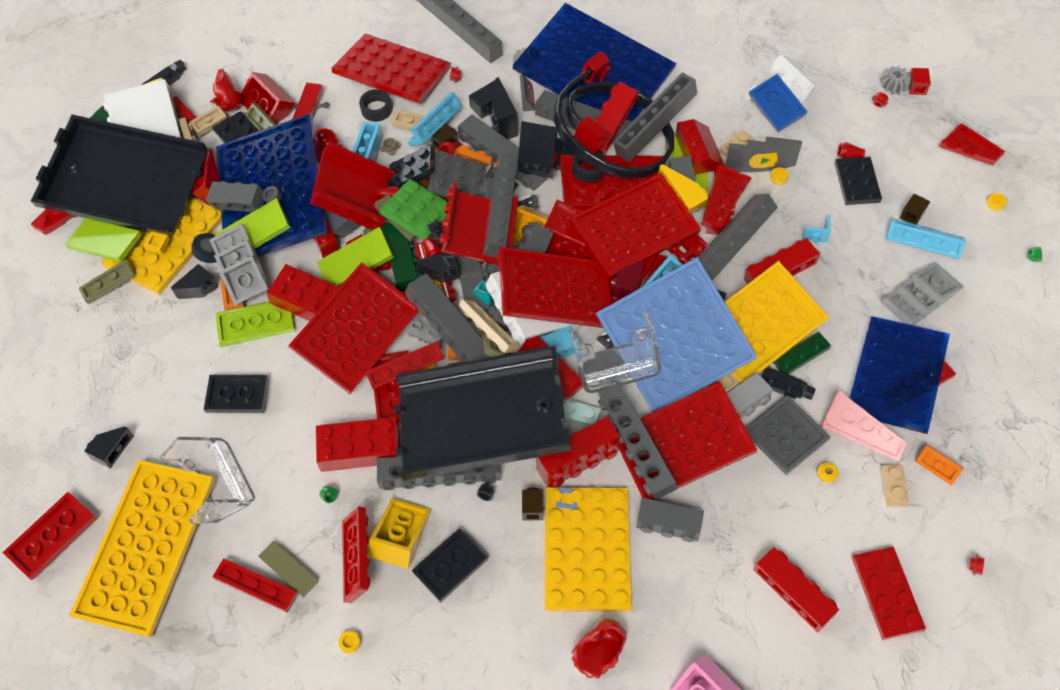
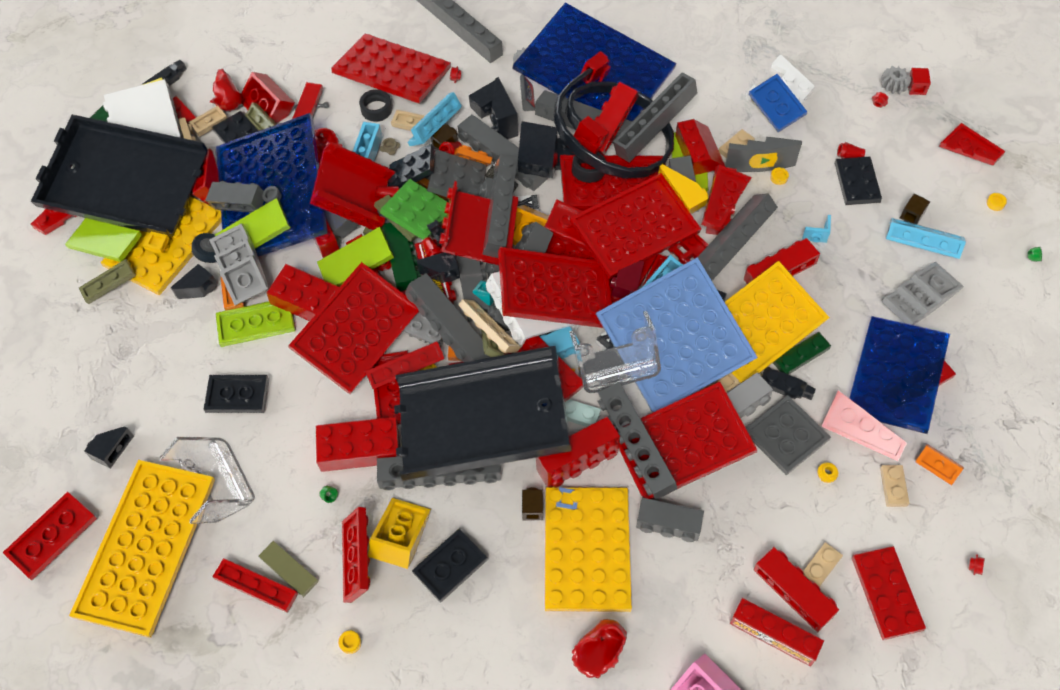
(485, 492): black hinge -> none
(777, 632): none -> red brick
(822, 564): none -> tan plate

